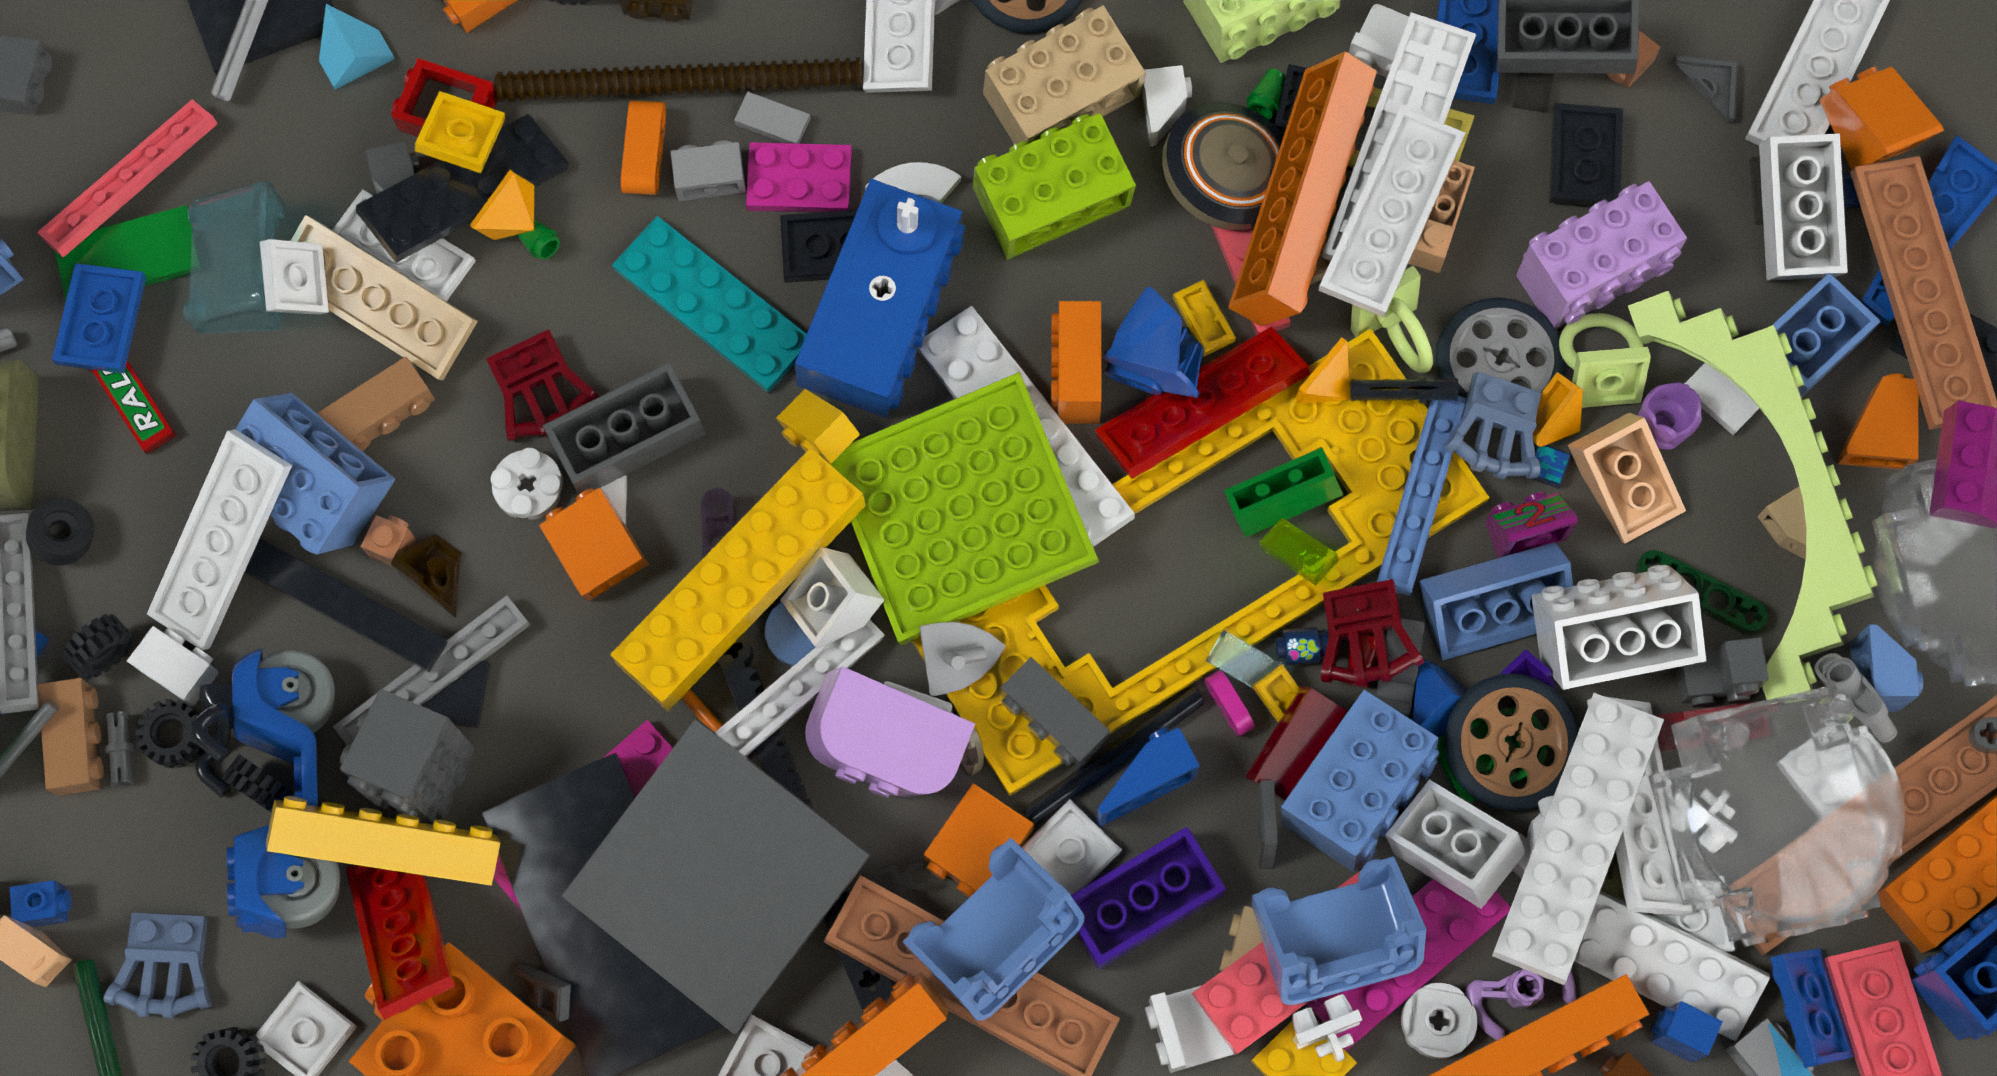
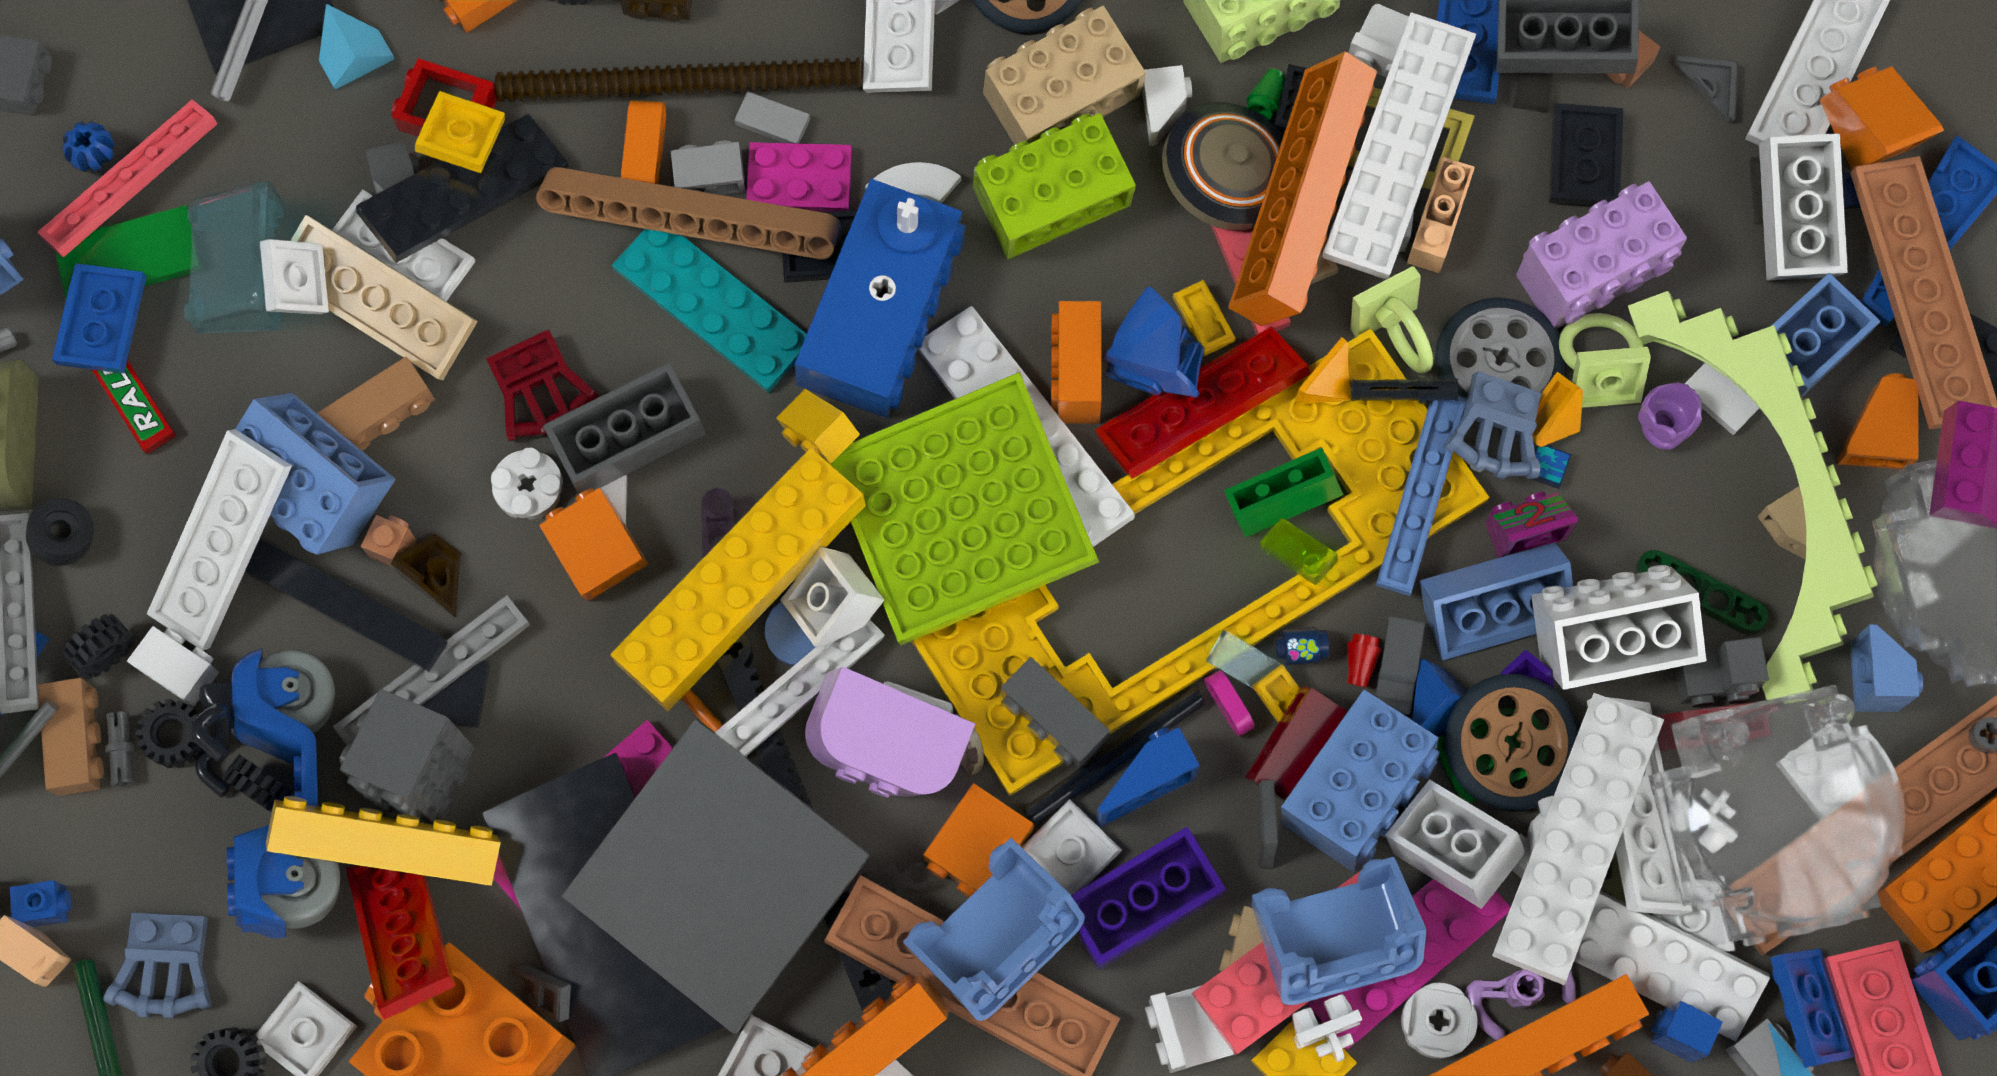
(88, 146): none -> blue piece
(508, 209): light orange slope -> none
(541, 241): green cone -> none
(689, 213): none -> medium nougat beam
(957, 655): light grey shield -> none
(1361, 612): dark red plate -> none
(1391, 212): white plate -> none
(1627, 476): light nougat slope -> none
(1868, 704): light grey connector -> none

